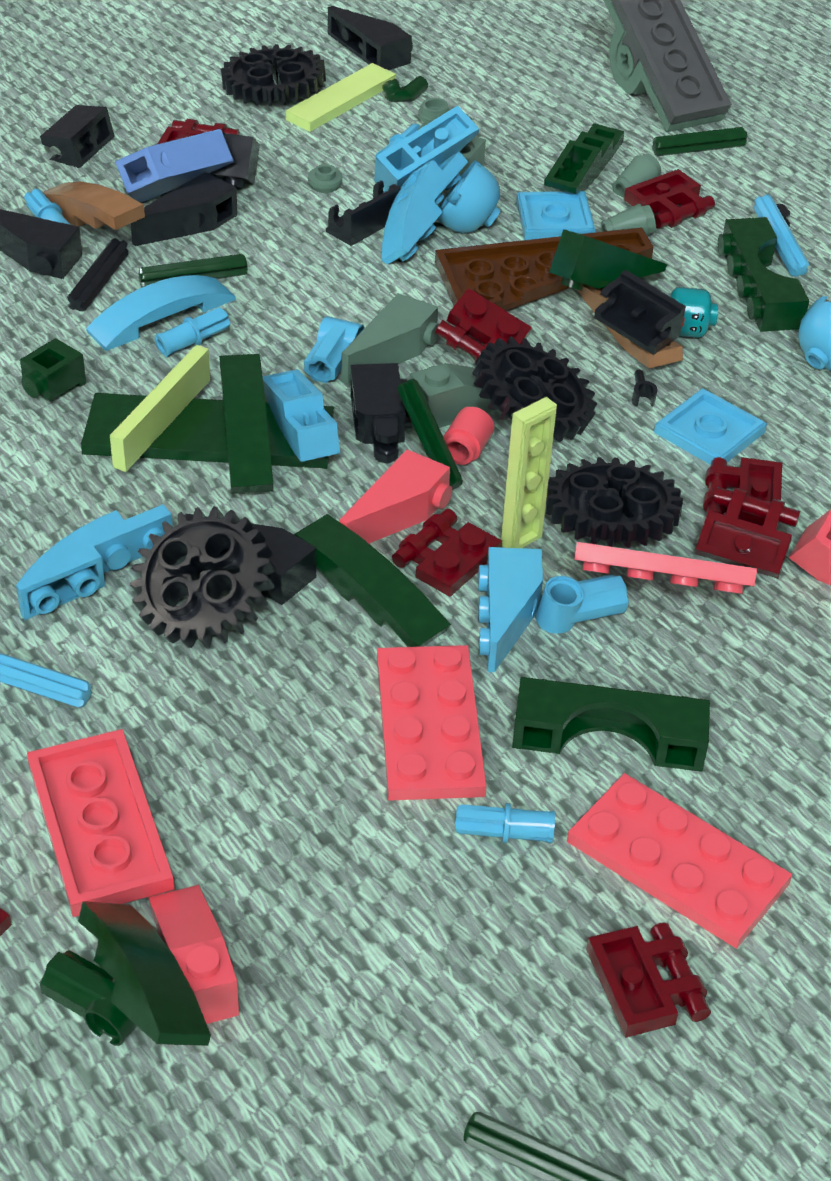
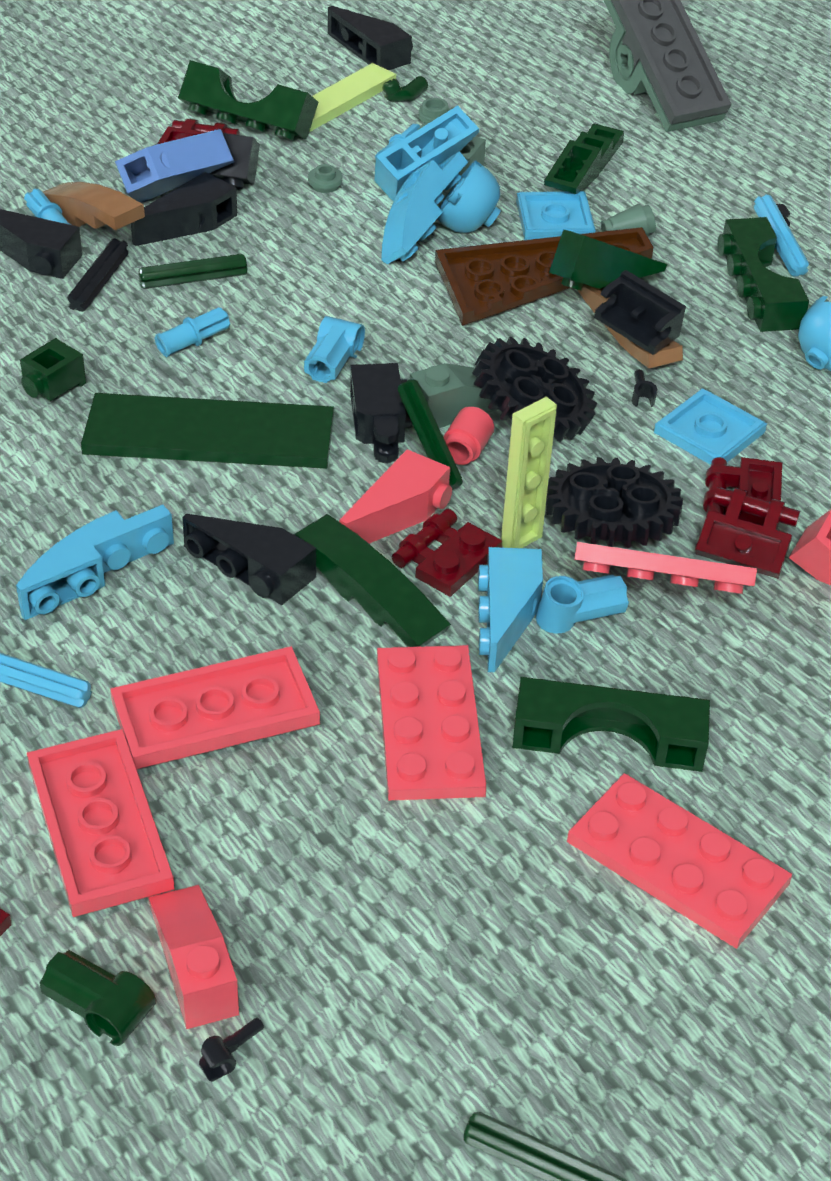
(79, 134): black hinge -> none
(146, 975): dark green slope -> none
(153, 302): medium azure slope -> none
(160, 408): yellowish green tile -> none
(202, 577): black gear -> none
(214, 707): none -> coral plate
(216, 1052): none -> black hand
(246, 424): dark green slope -> none
(252, 76): black gear -> none
(283, 110): none -> dark green arch
(301, 415): medium azure slope -> none
(365, 219): black hinge -> none
(394, 335): sand green slope -> none
(481, 320): dark red plate -> none
(505, 823): medium azure axle -> none
(634, 985): dark red plate -> none
(639, 170): sand green cone -> none
(664, 195): dark red plate -> none
(698, 313): teal head -> none
(699, 141): dark green axle -> none

